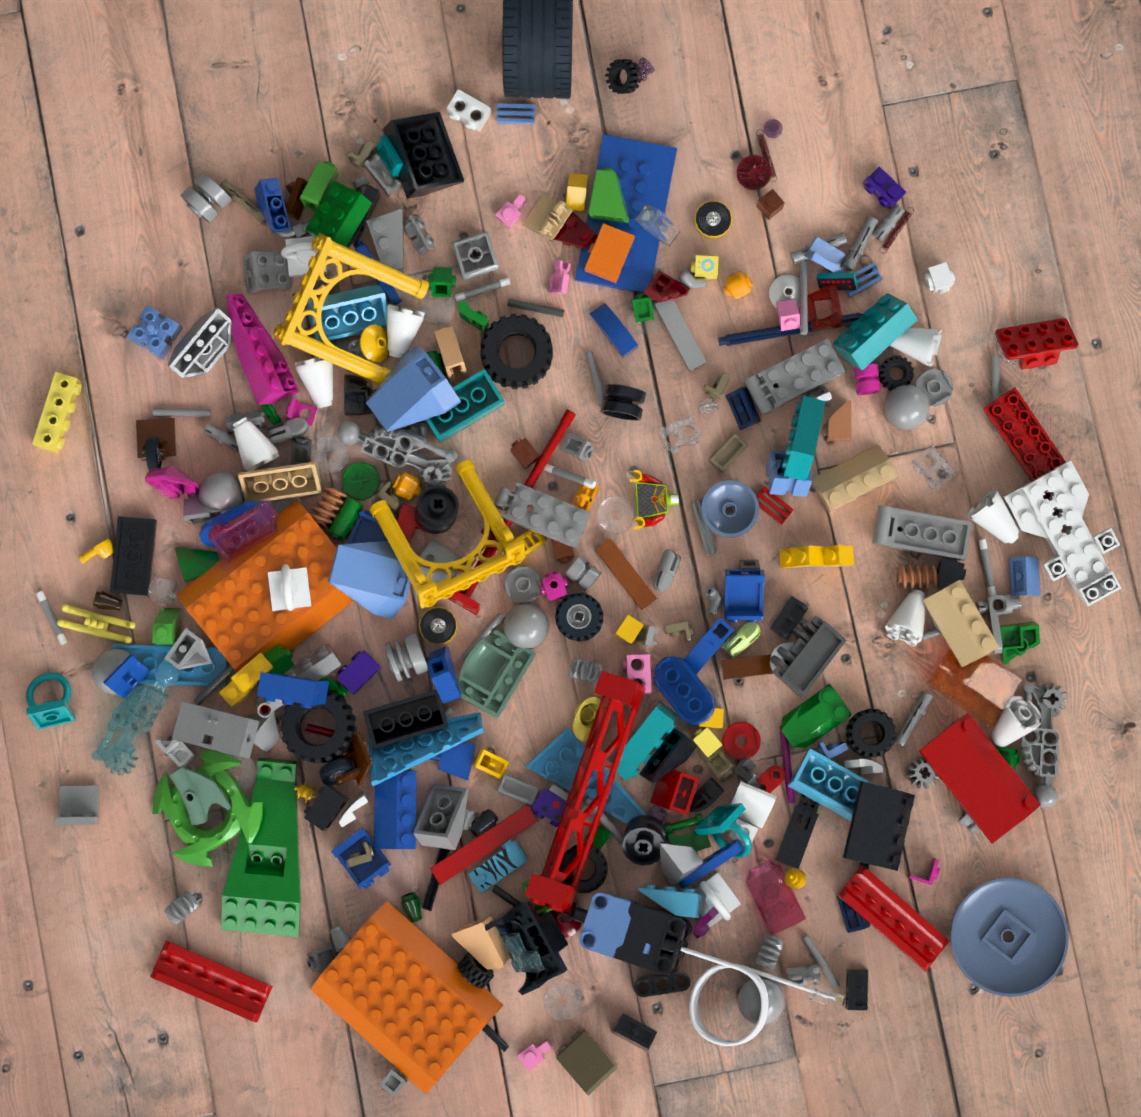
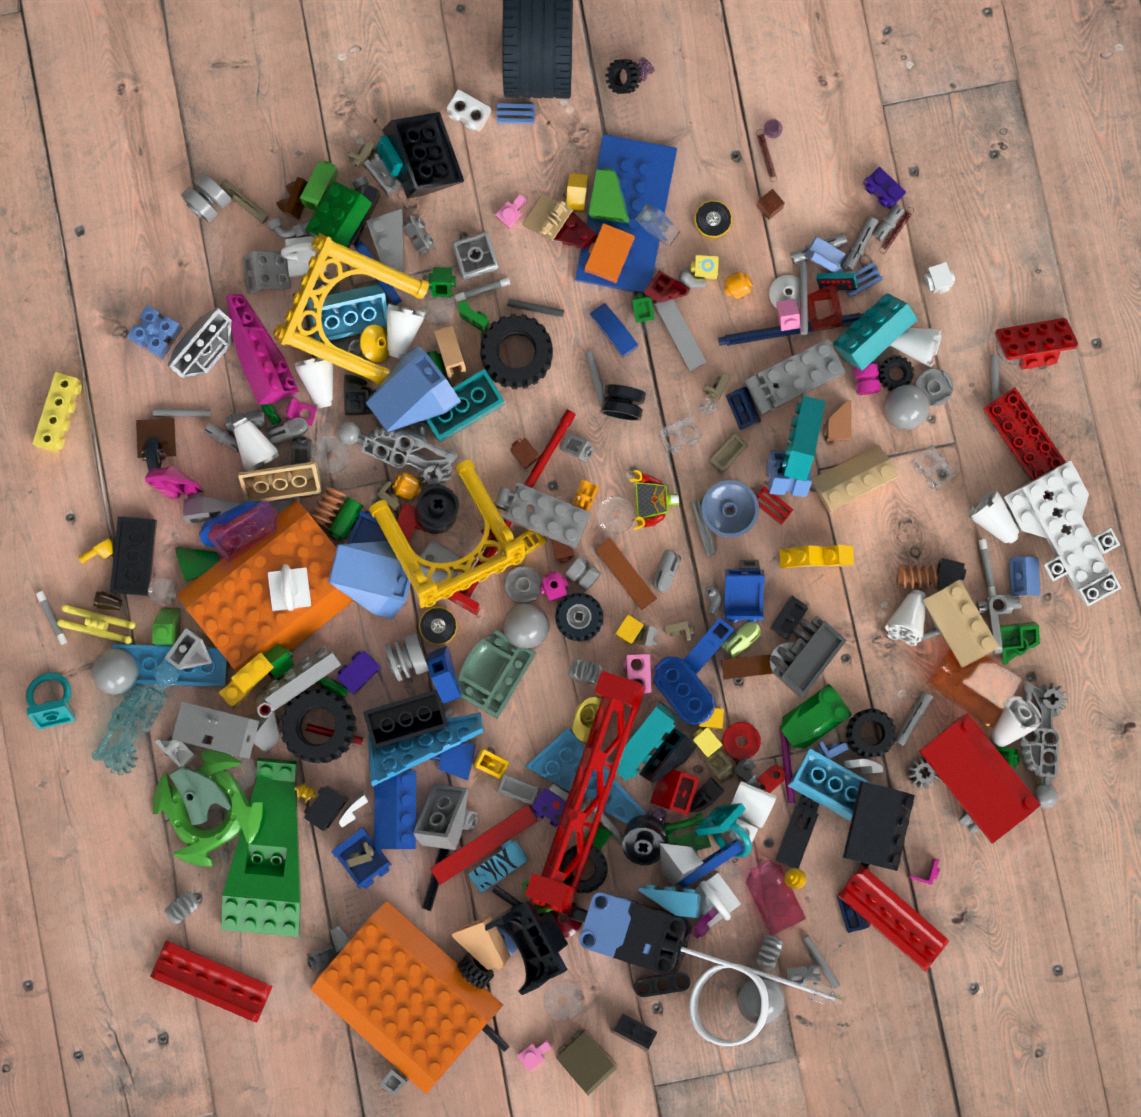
(78, 805): light grey bracket -> none
(126, 676): blue piece -> none
(214, 684): dark grey bar -> none
(221, 492): light grey piece -> none
(272, 204): blue slope -> none
(292, 689): blue wedge -> none
(349, 766): reddish brown plate -> none
(360, 481): green tile -> none
(412, 906): dark green cone -> none
(484, 822): black cone -> none
(485, 633): light grey bar -> none
(520, 958): clear light blue plate -> none
(560, 279): bright pink plate -> none
(570, 476): light grey bar -> none
(754, 172): dark red wheel -> none
(822, 394): light grey tile -> none
(856, 989): black hinge -> none
(922, 533): light grey hinge -> none
(1037, 941): sand blue dish -> none

